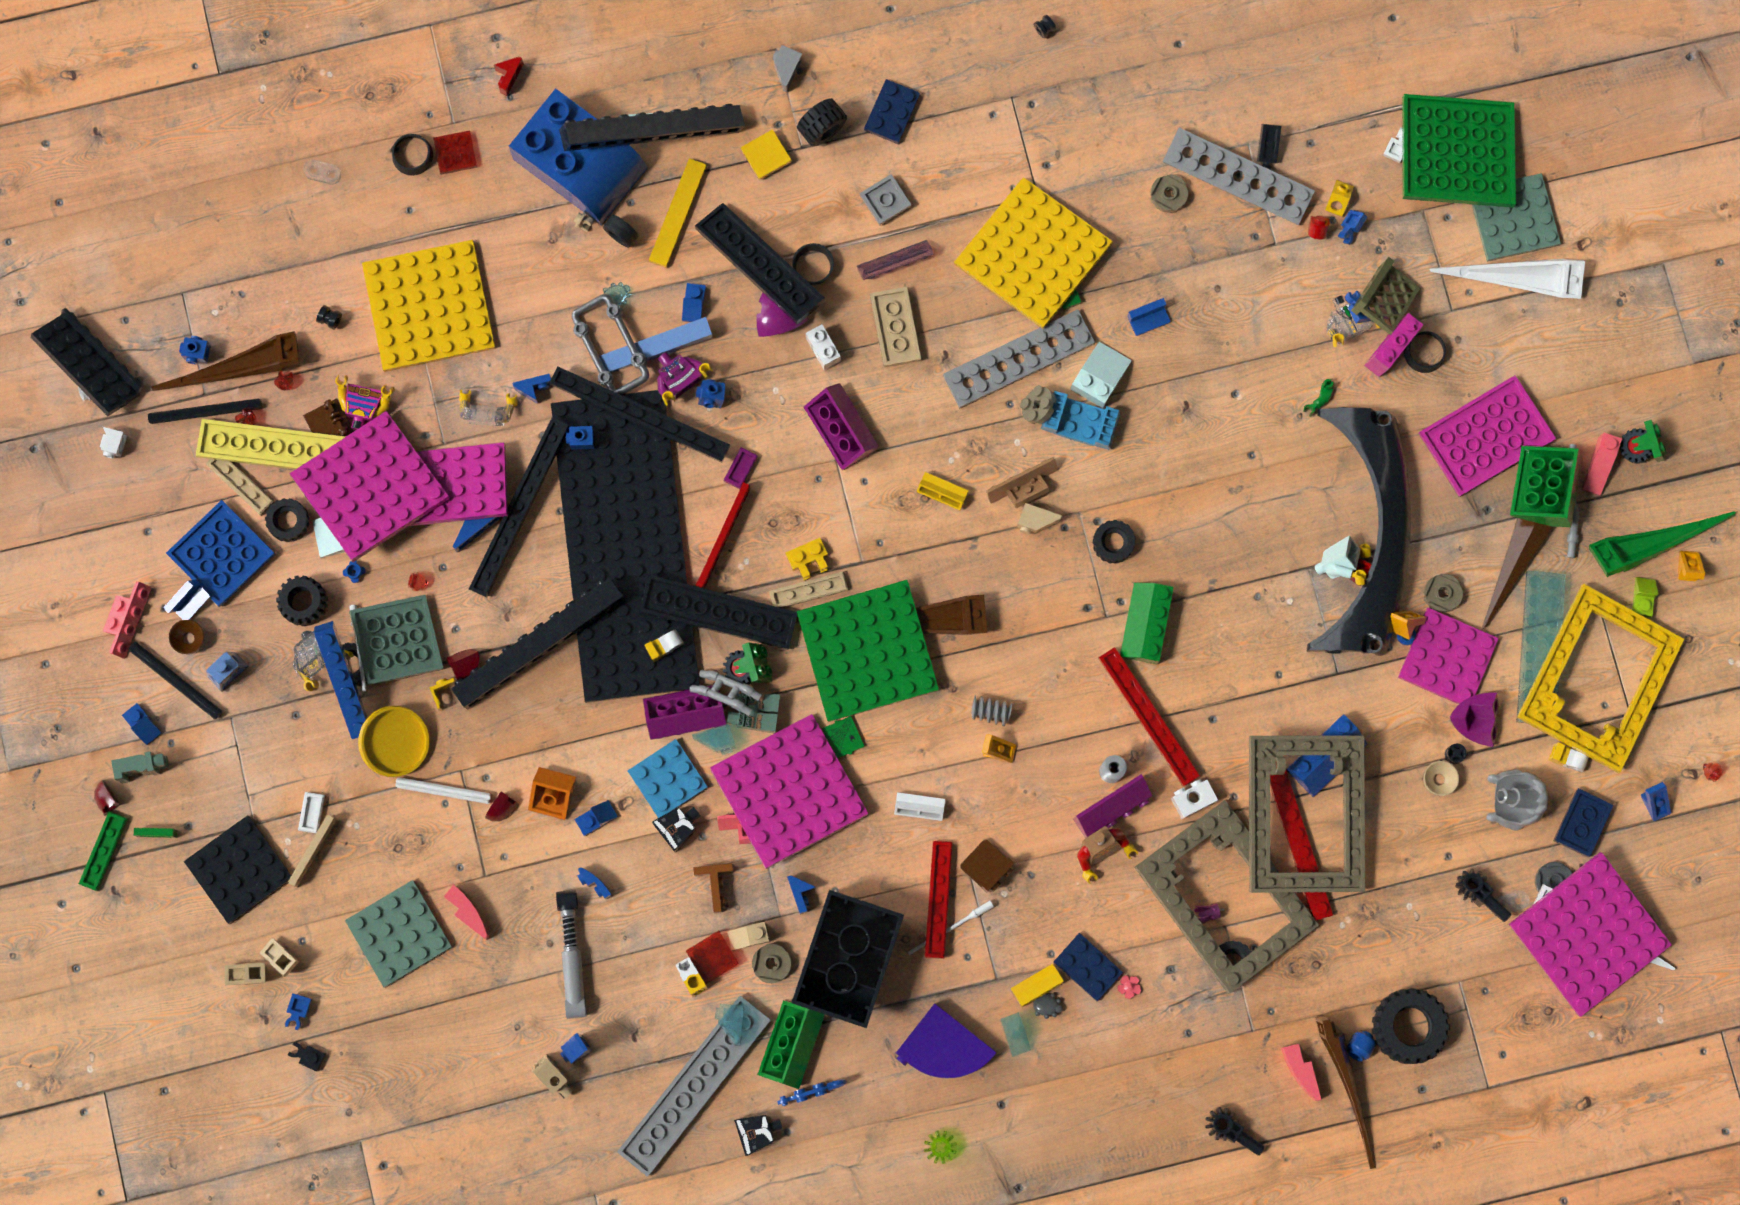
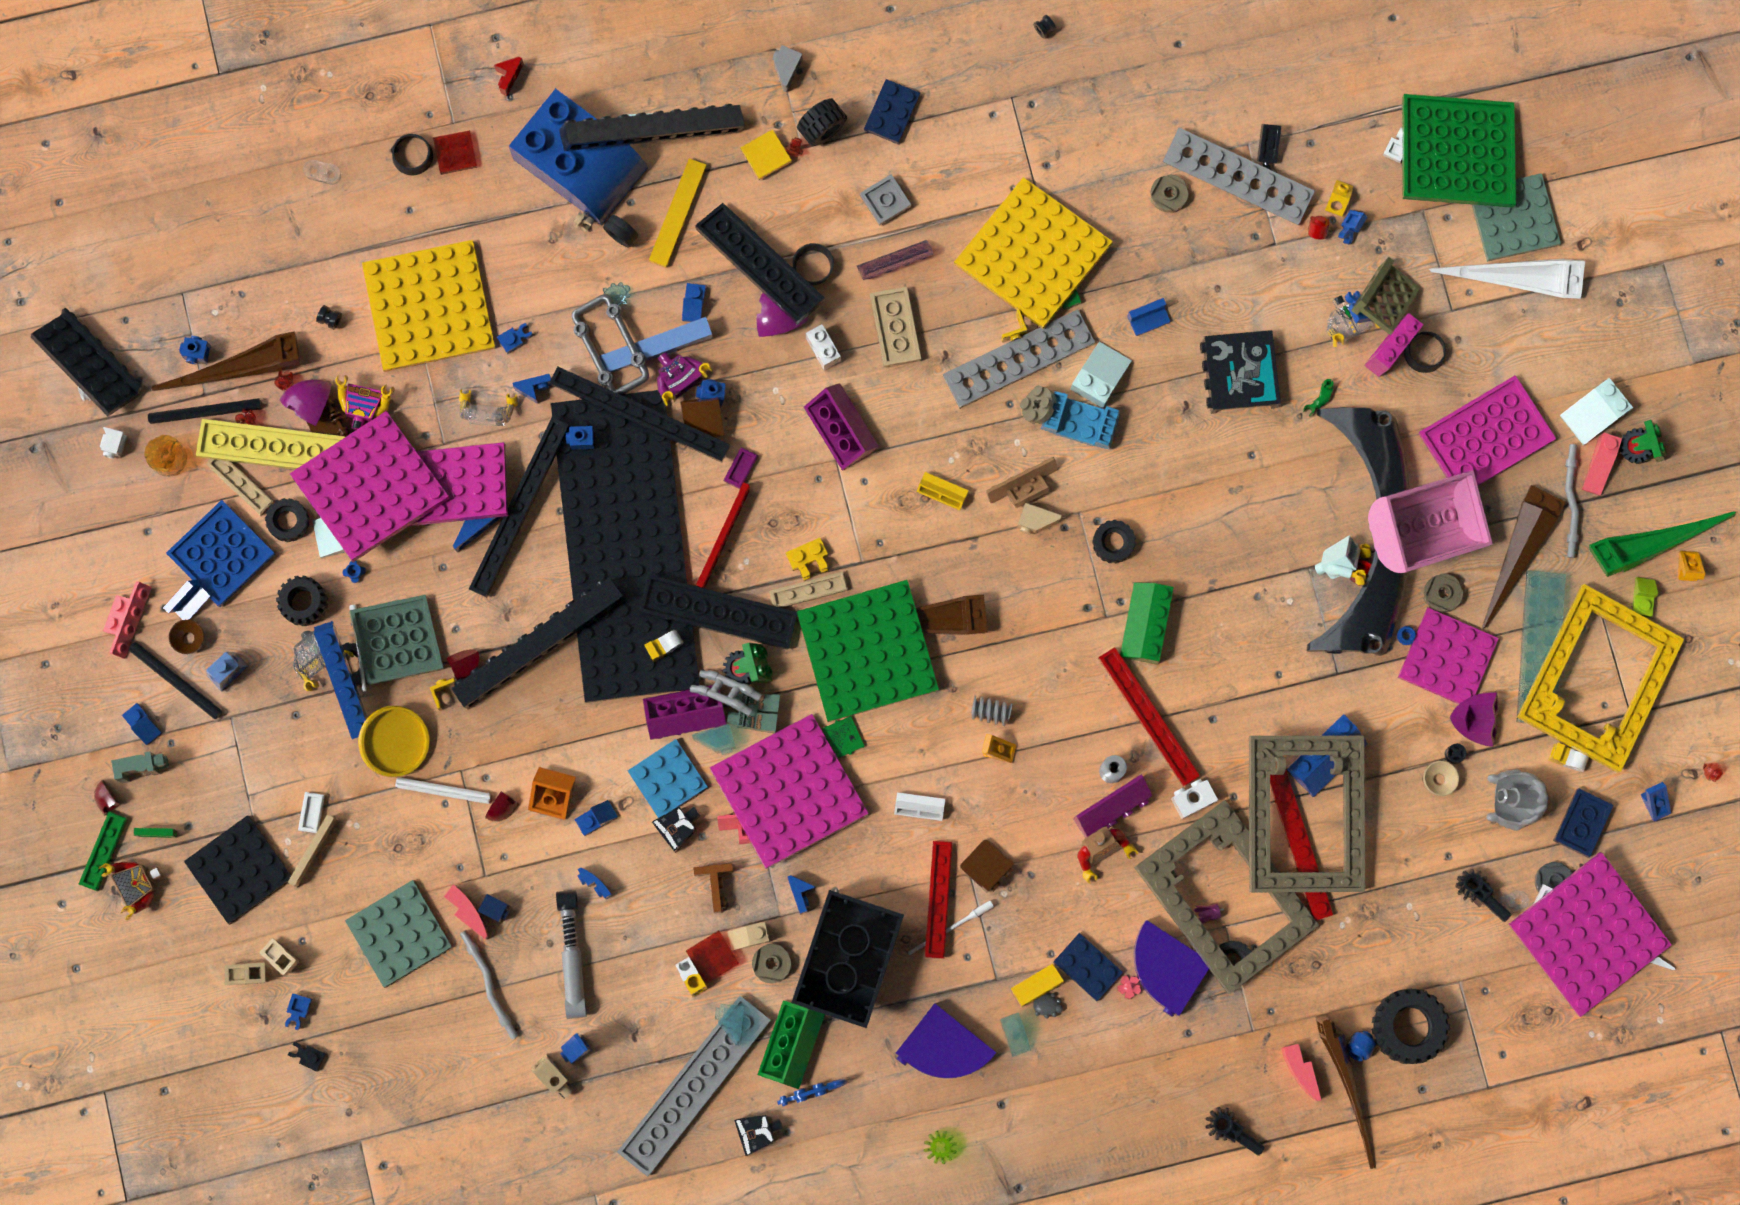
(133, 884): none -> torso
(162, 446): none -> clear yellow brick
(307, 399): none -> magenta brick
(417, 582): clear red plate -> none
(494, 908): none -> dark blue brick
(504, 1019): none -> light grey bar
(511, 339): none -> blue plate
(703, 416): none -> reddish brown slope
(794, 148): none -> clear red plate
(1016, 333): none -> yellow bracket
(1167, 968): none -> dark purple brick
(1240, 371): none -> panel
(1405, 621): light orange slope -> none
(1429, 523): none -> bright pink container
(1546, 485): green slope -> none
(1596, 411): none -> light aqua slope

